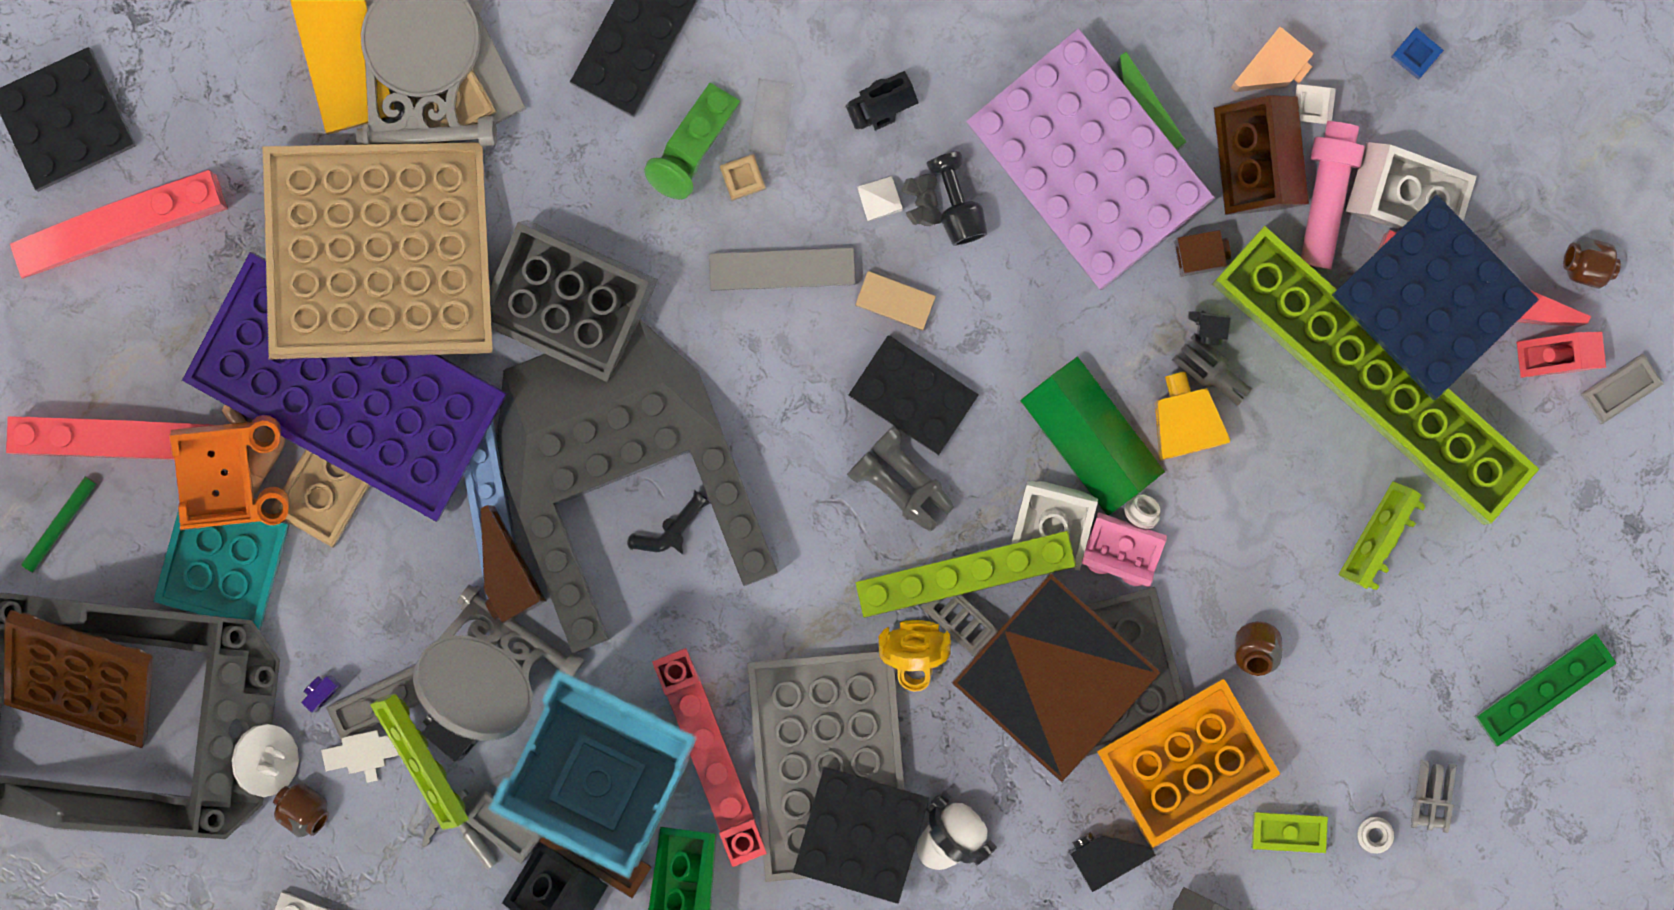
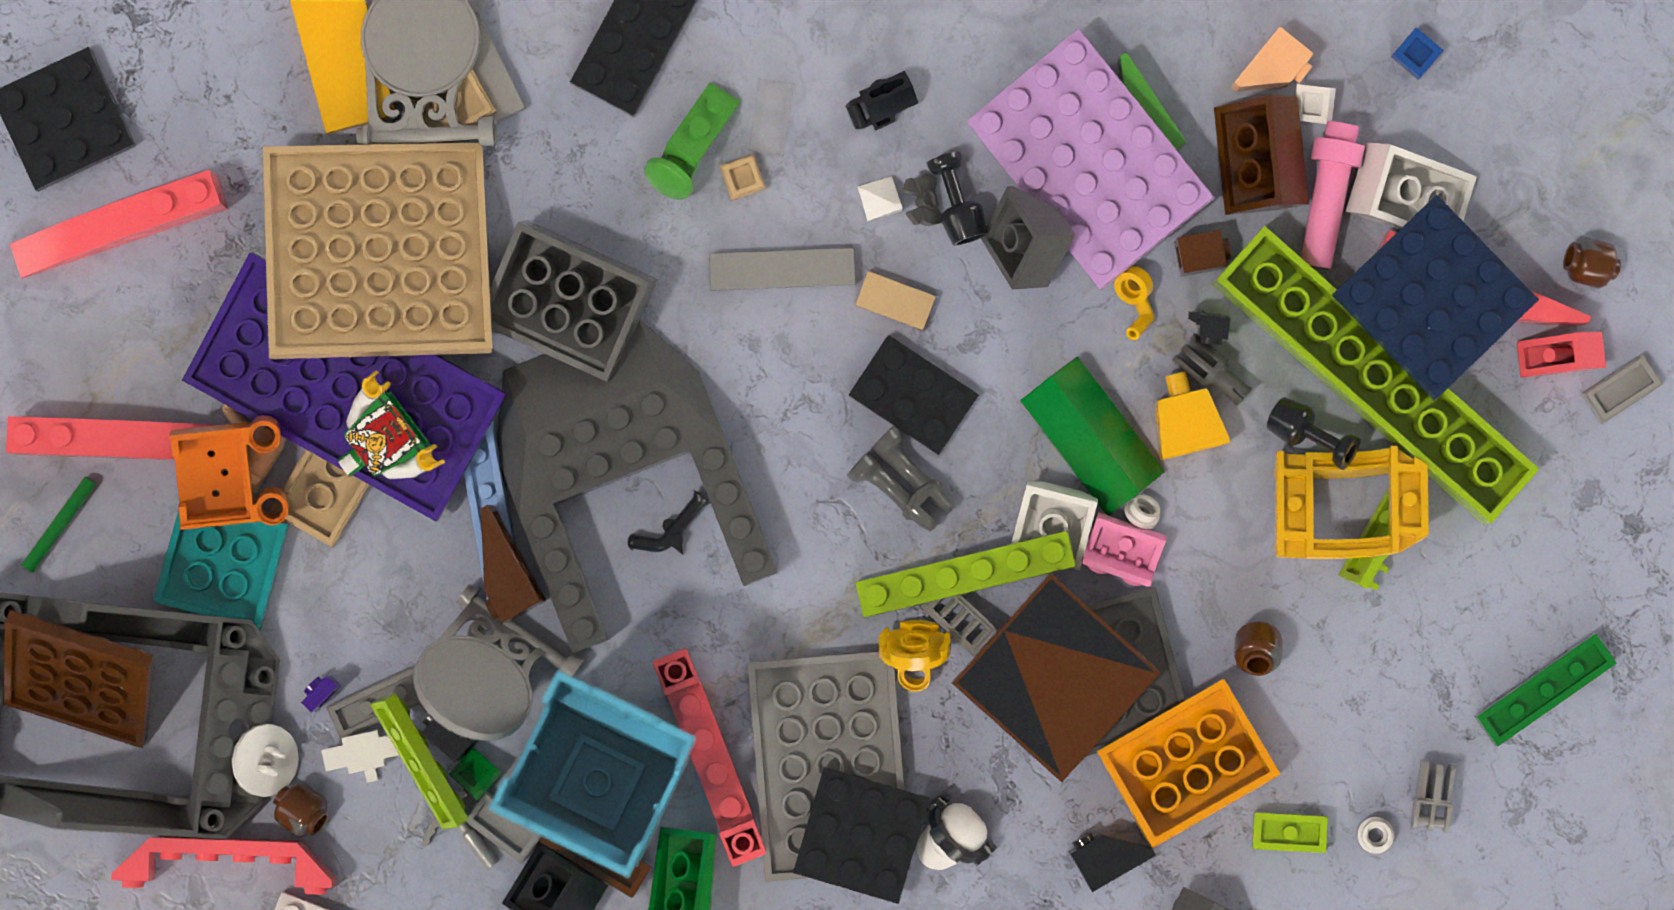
(309, 868): none -> coral slope
(384, 436): none -> torso
(475, 774): none -> green plate
(1027, 239): none -> dark grey slope
(1136, 295): none -> yellow plate
(1295, 422): none -> black piece
(1296, 504): none -> yellow wedge

